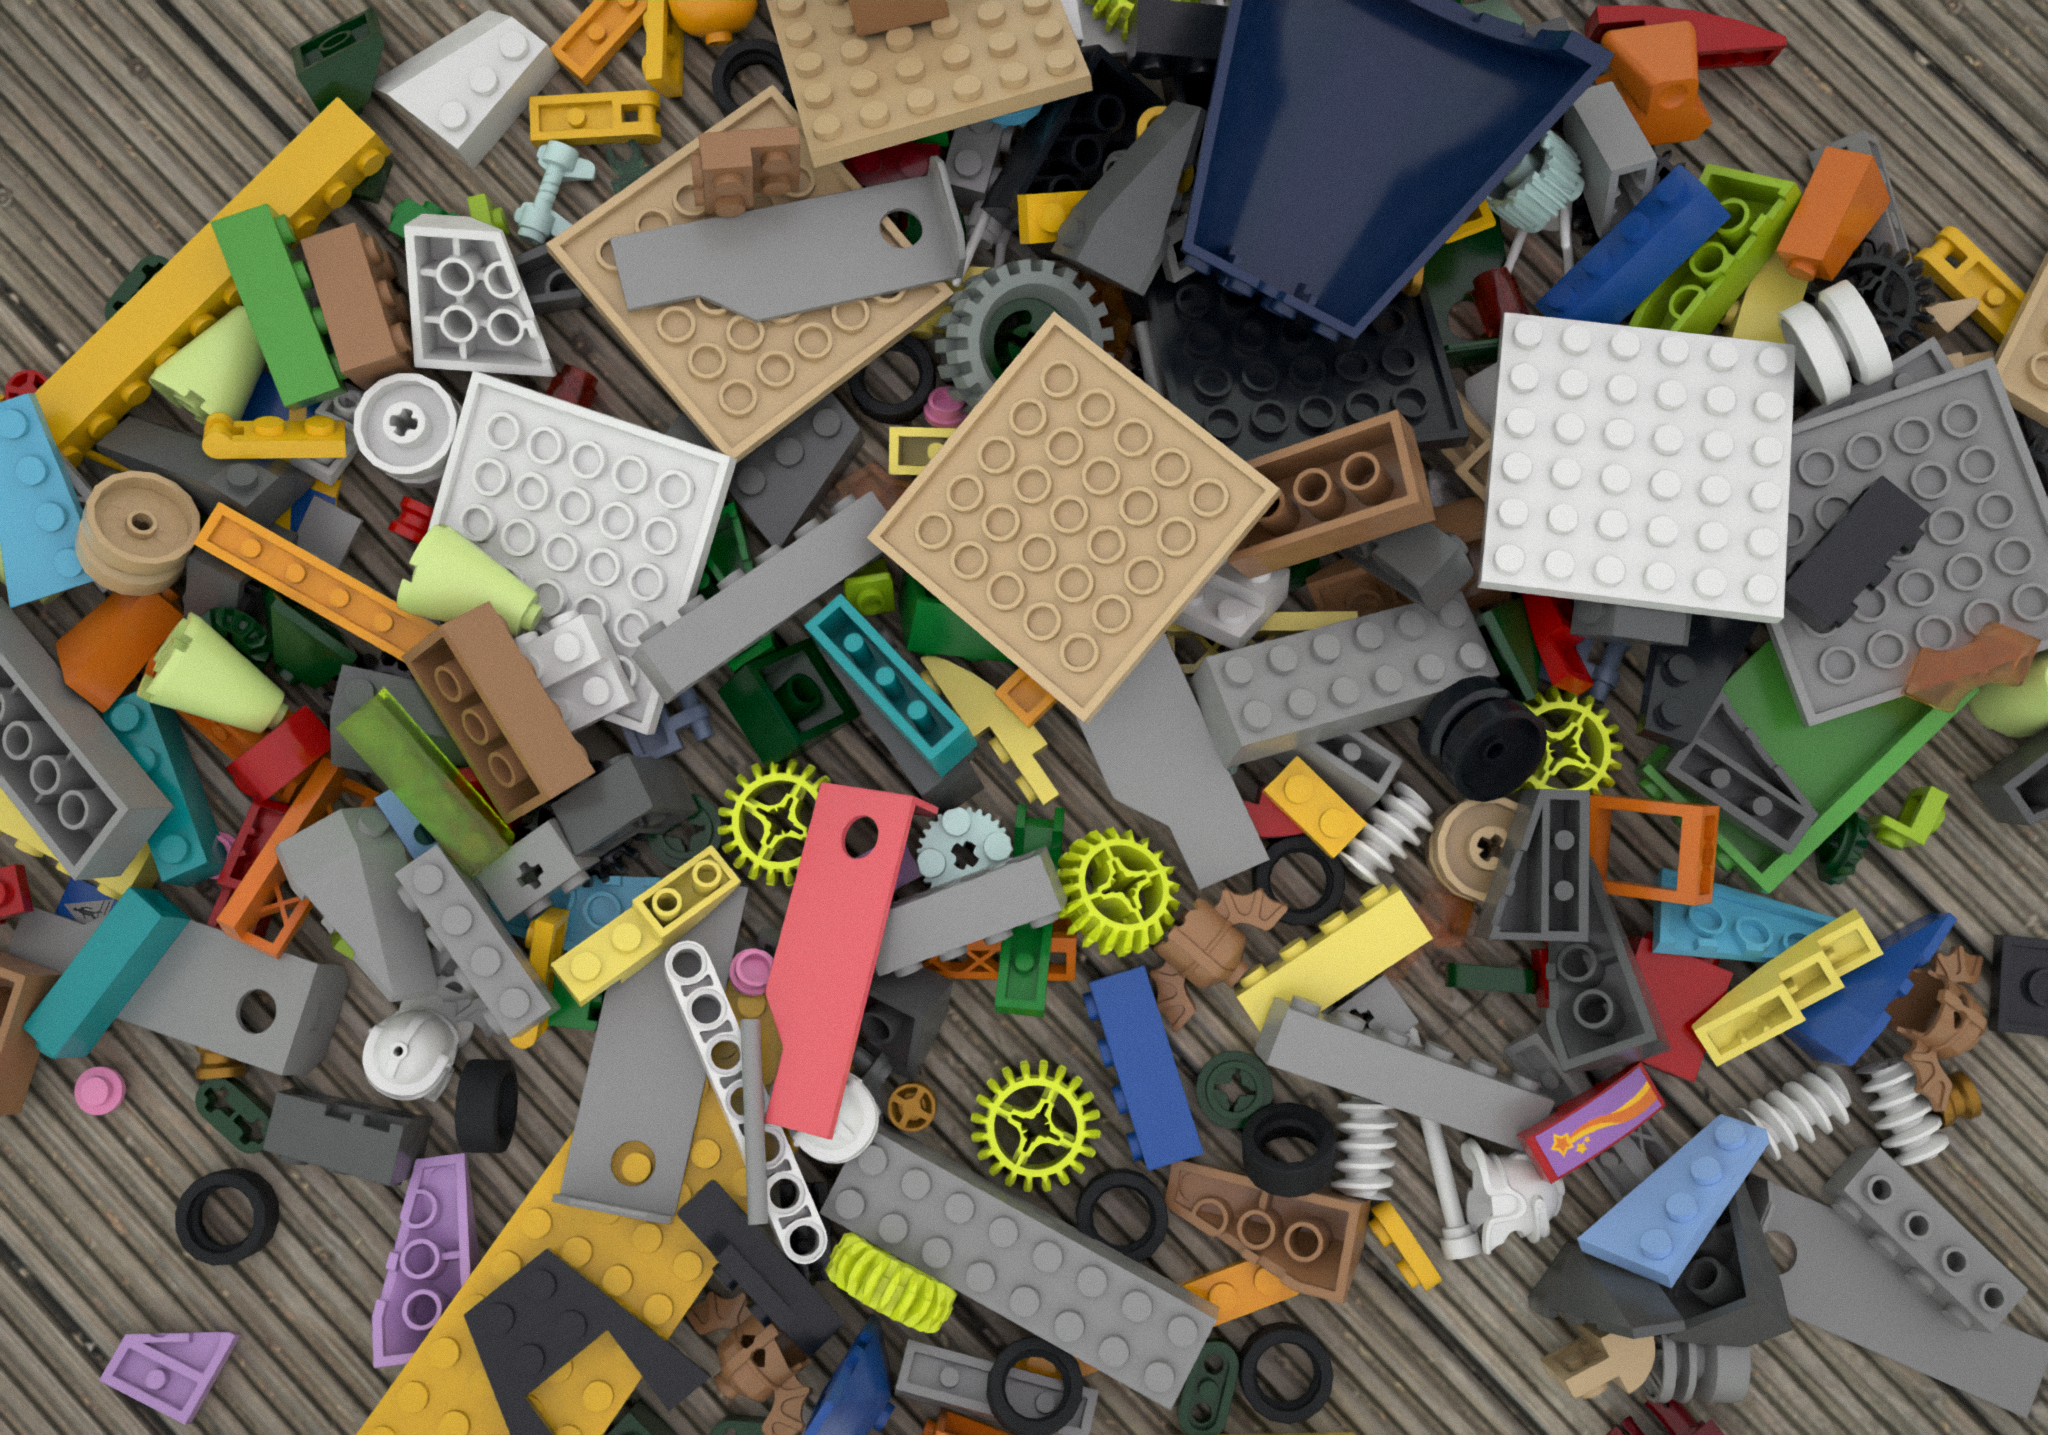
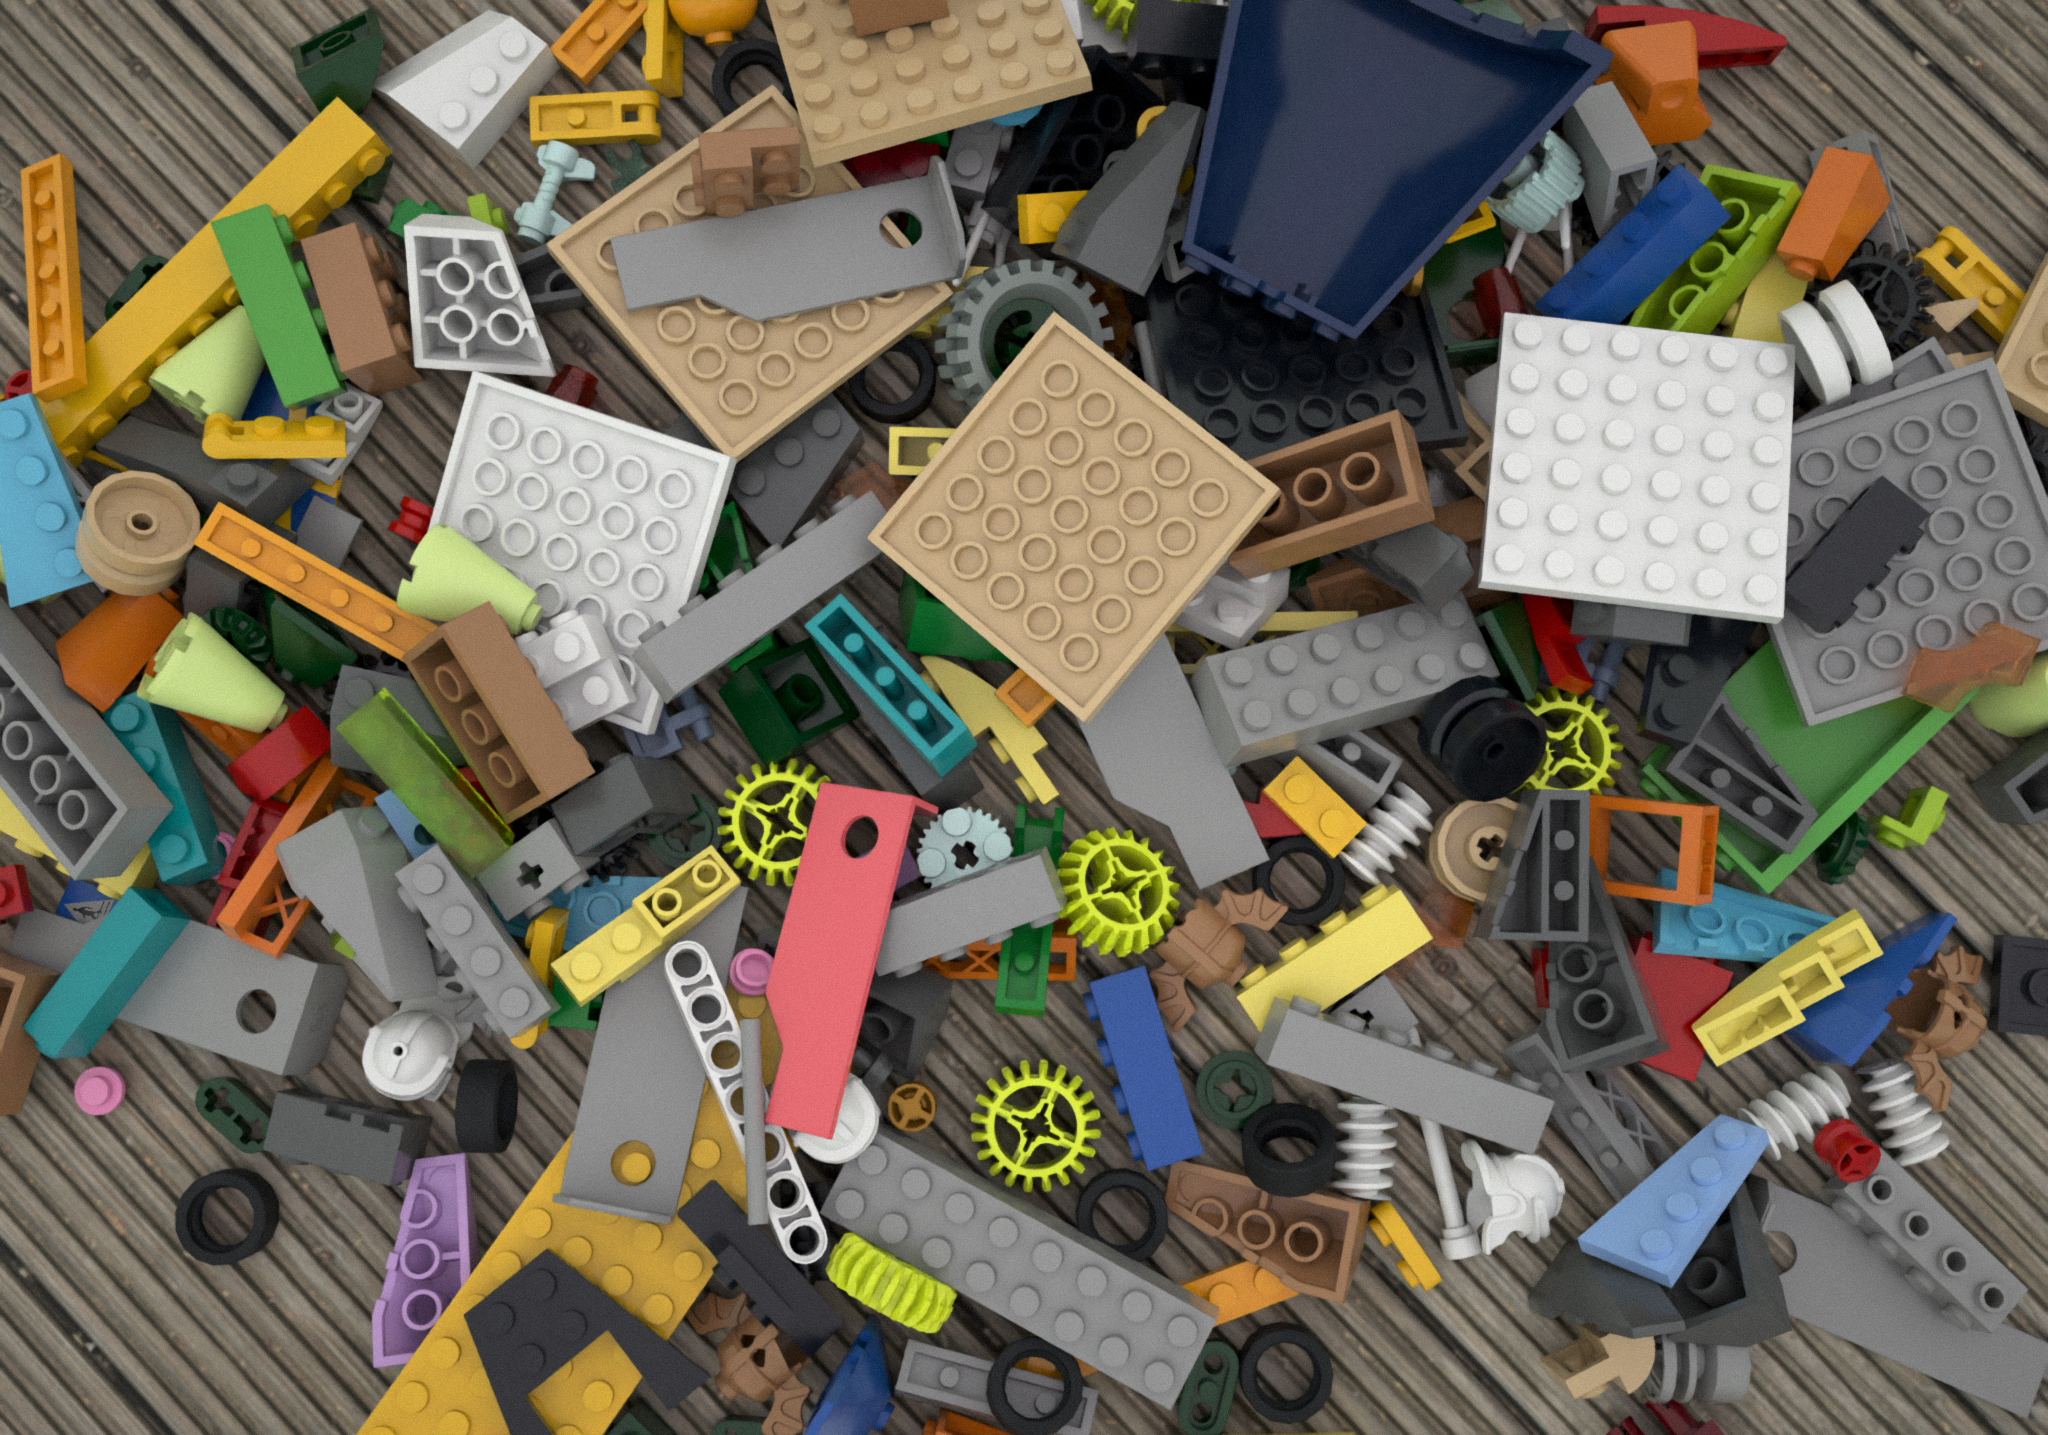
(53, 279): none -> light orange plate
(169, 1369): lavender wing -> none
(217, 1066): pearl gold wheel -> none
(407, 428): white wheel -> none
(870, 589): lime bracket -> none
(942, 410): bright pink plate -> none
(1491, 978): dark green beam -> none
(1591, 1122): slope -> none
(1847, 1150): none -> red wheel
(1962, 1102): pearl gold wheel -> none

